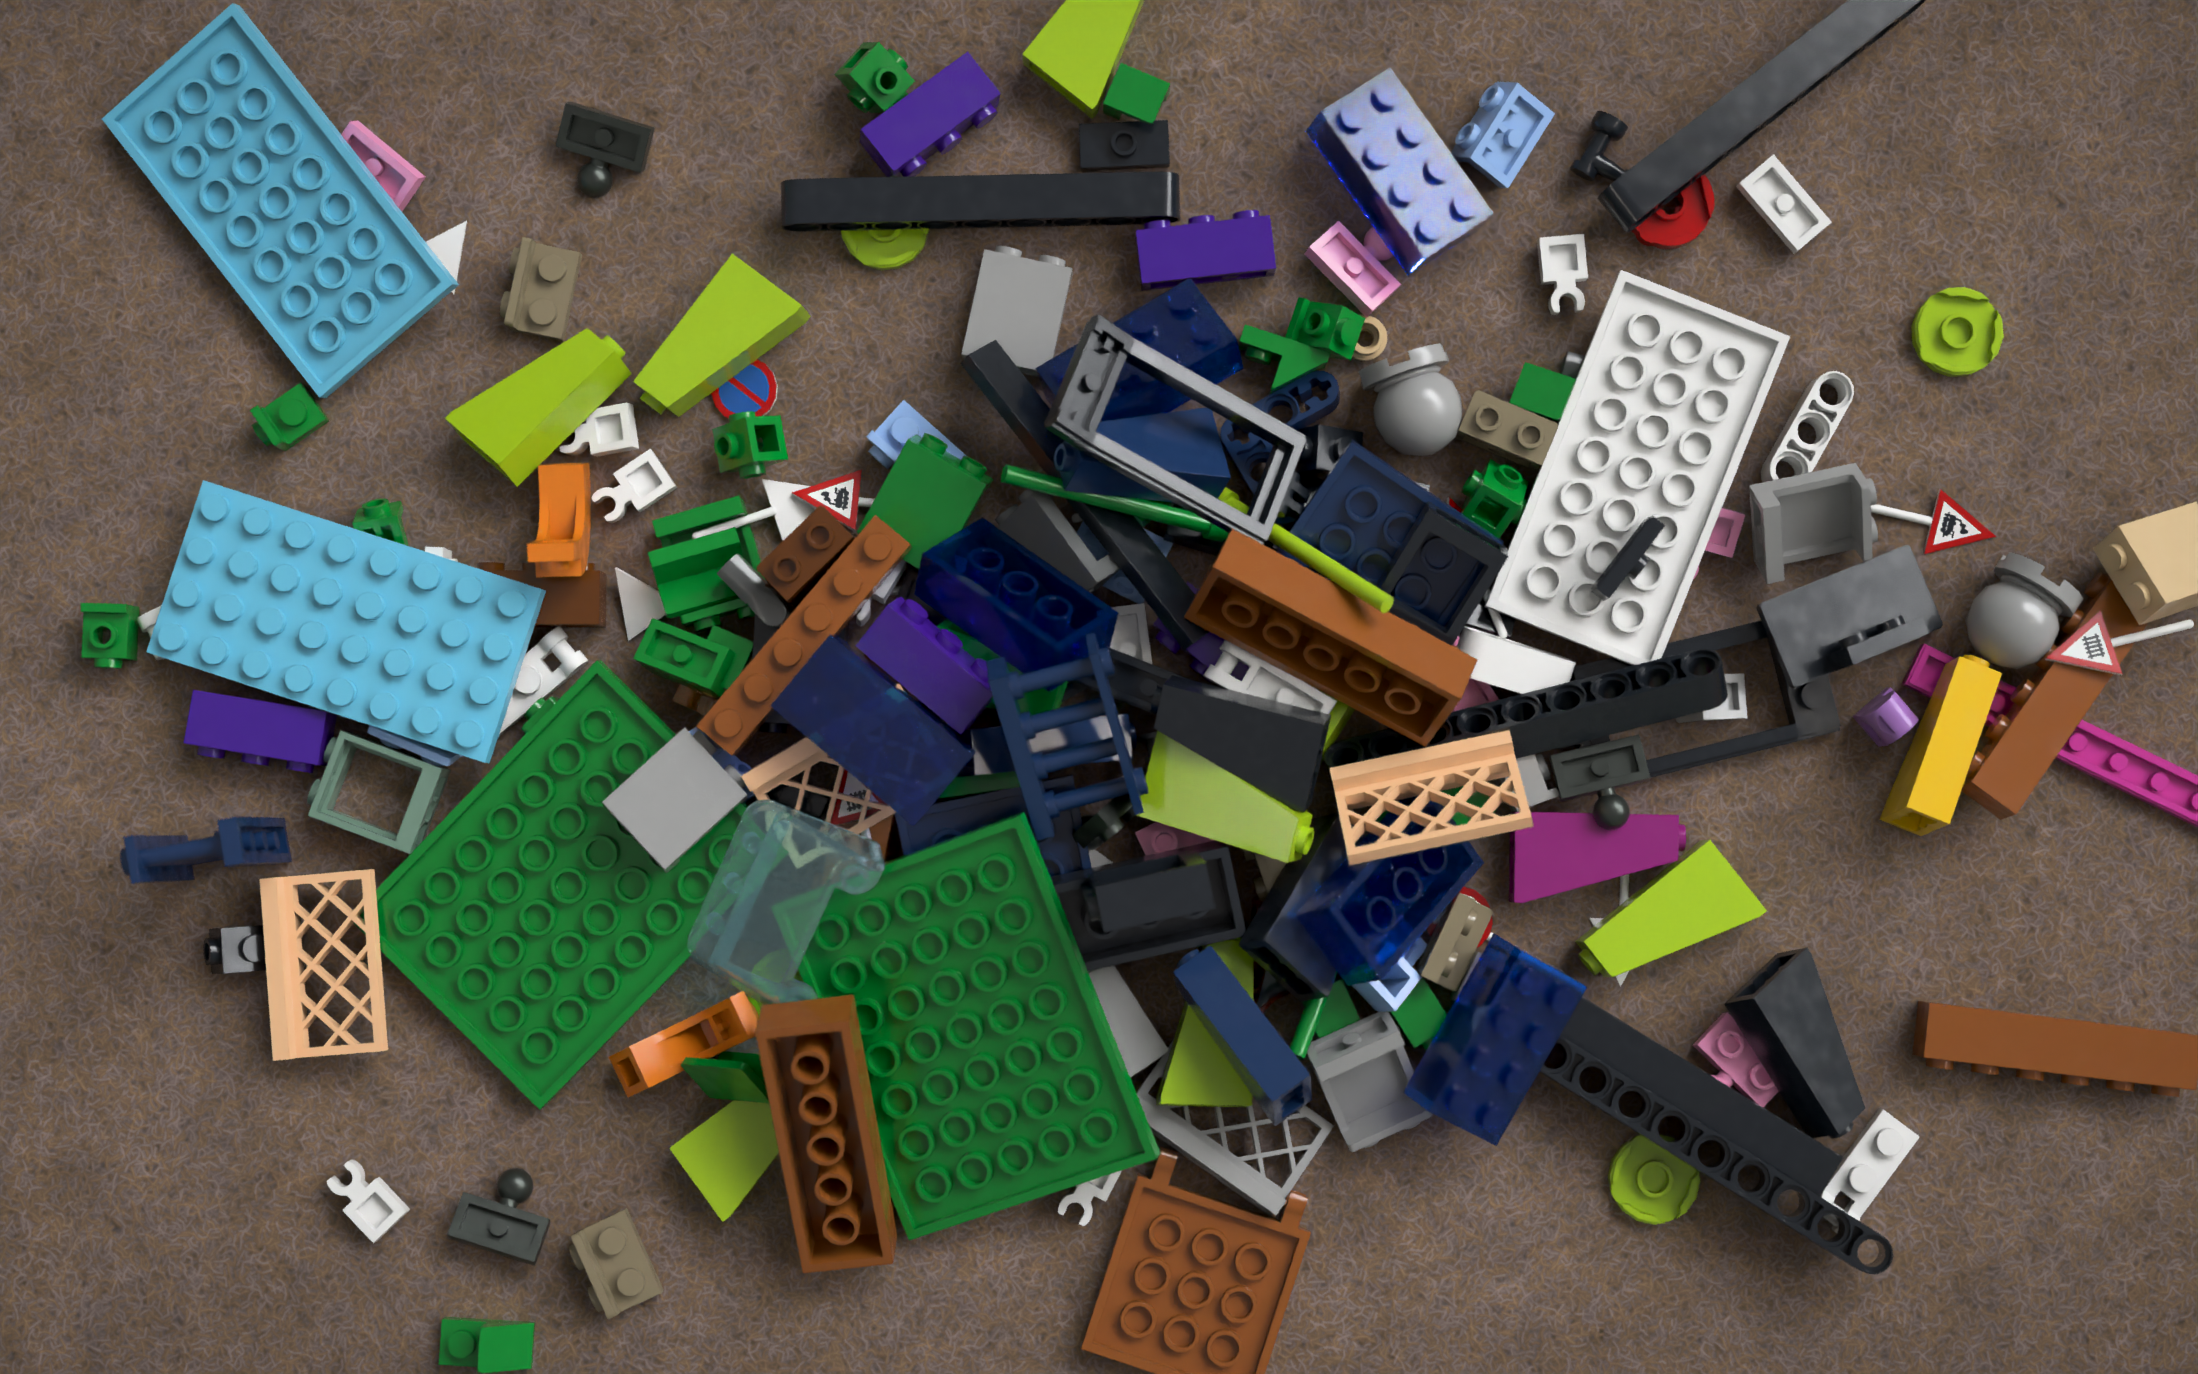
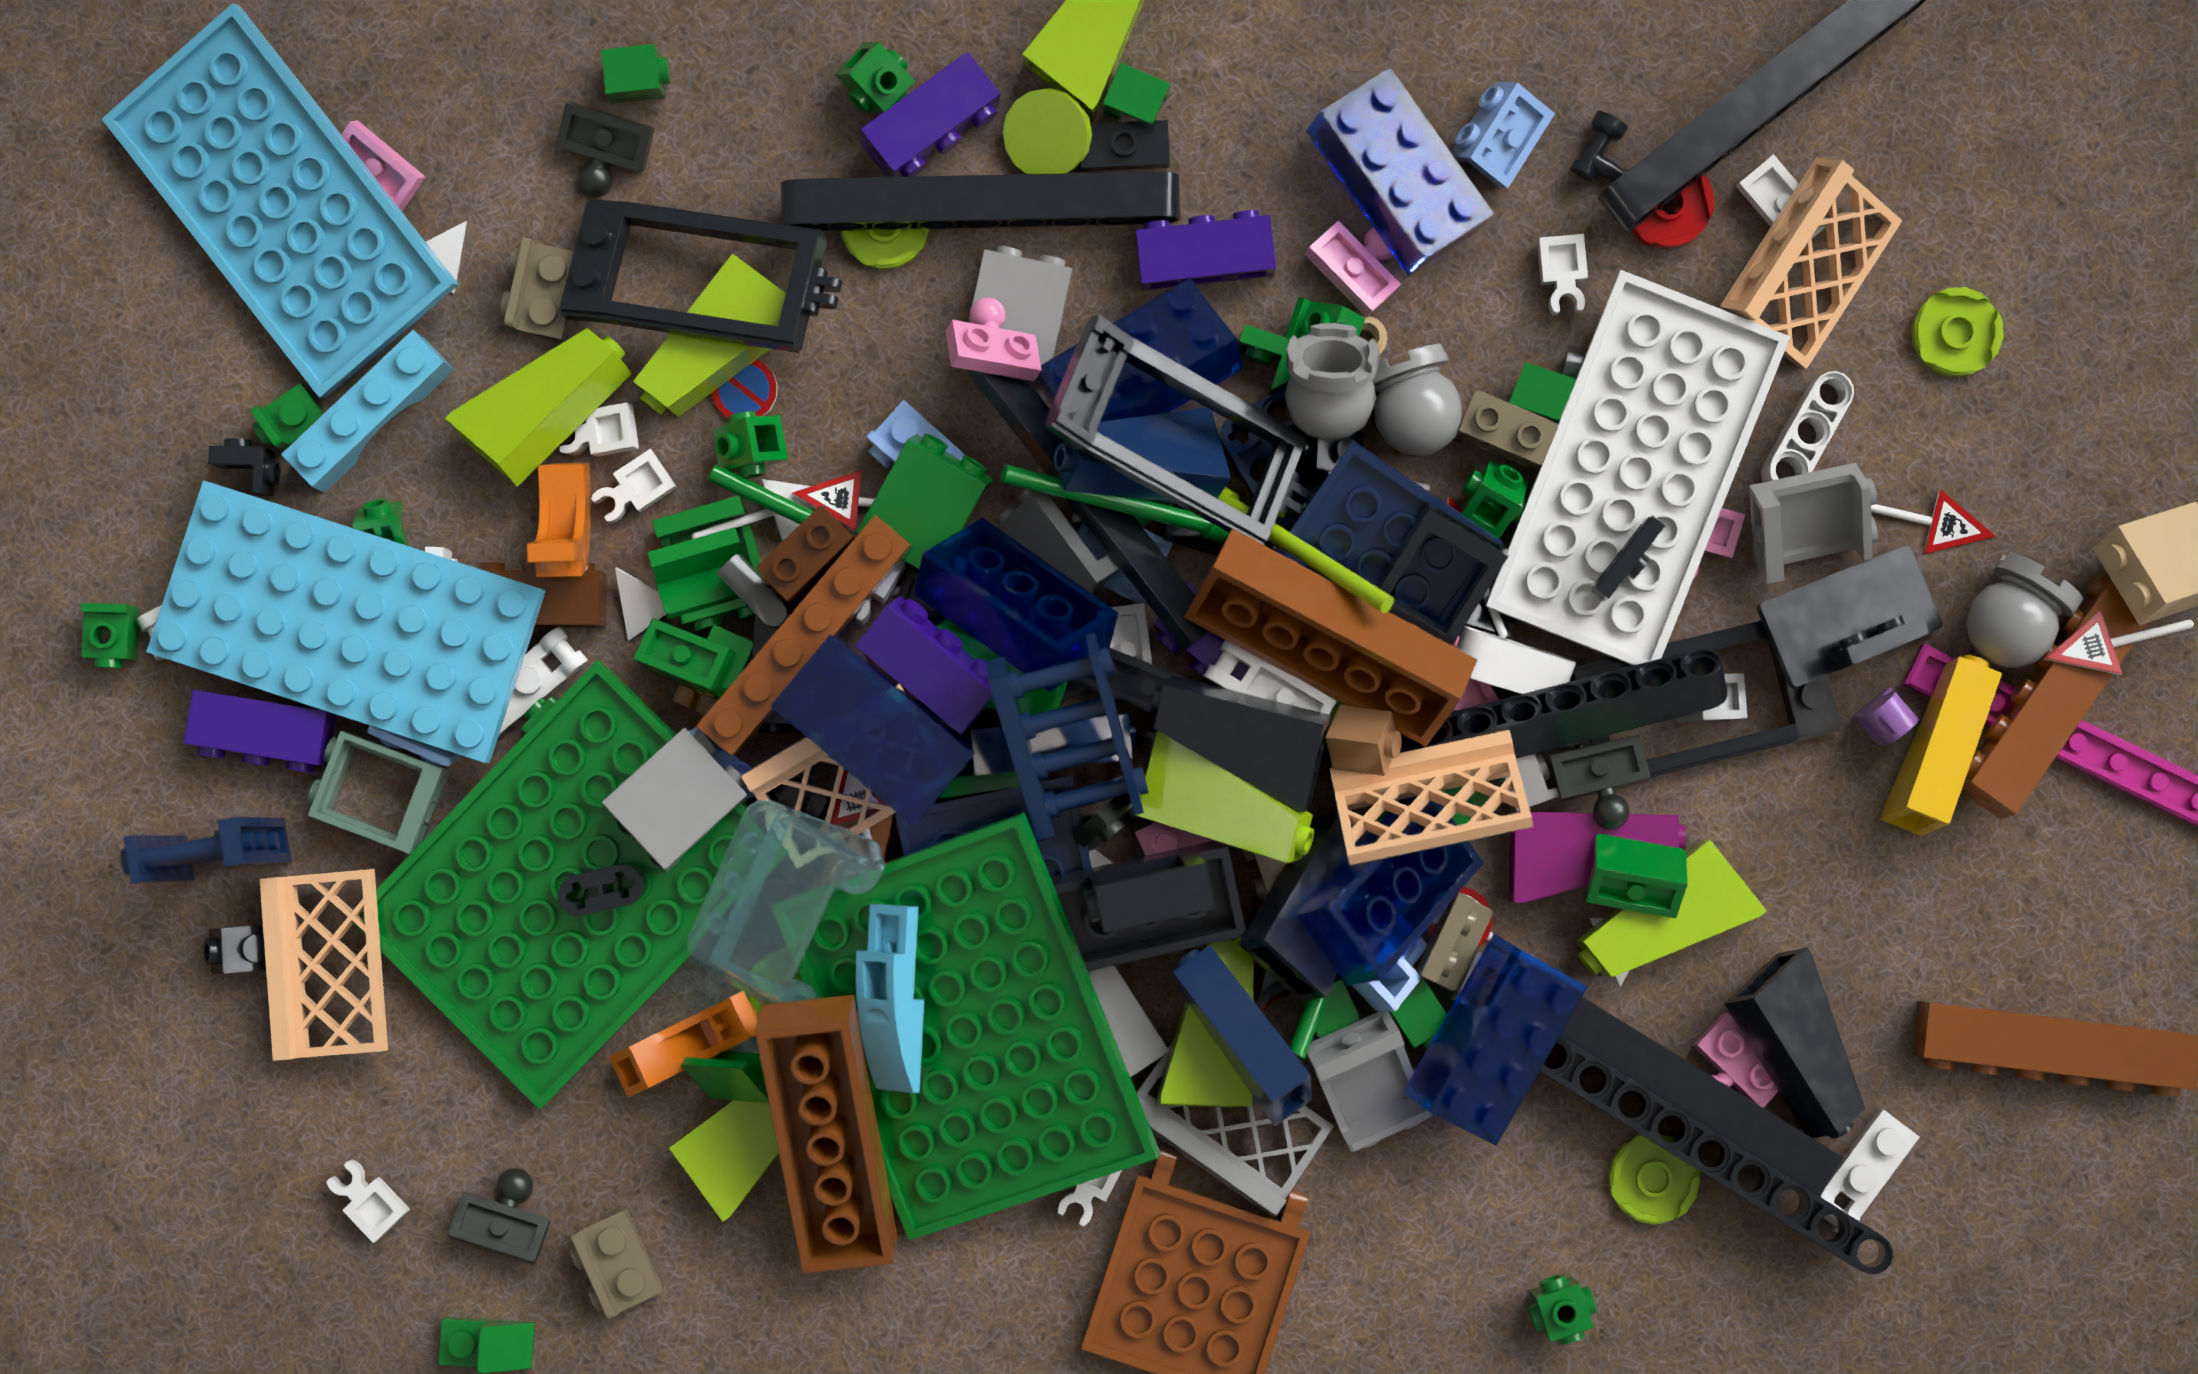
(241, 455): none -> black bracket
(342, 432): none -> medium azure arch
(600, 878): none -> black beam
(602, 247): none -> black animal
(635, 73): none -> green brick
(759, 495): none -> green bar
(885, 999): none -> medium azure slope
(989, 349): none -> bright pink plate
(1047, 132): none -> lime tile
(1331, 381): none -> light grey tile
(1363, 740): none -> medium nougat brick
(1552, 1295): none -> green brick
(1637, 876): none -> green panel
(1791, 242): none -> light nougat fence

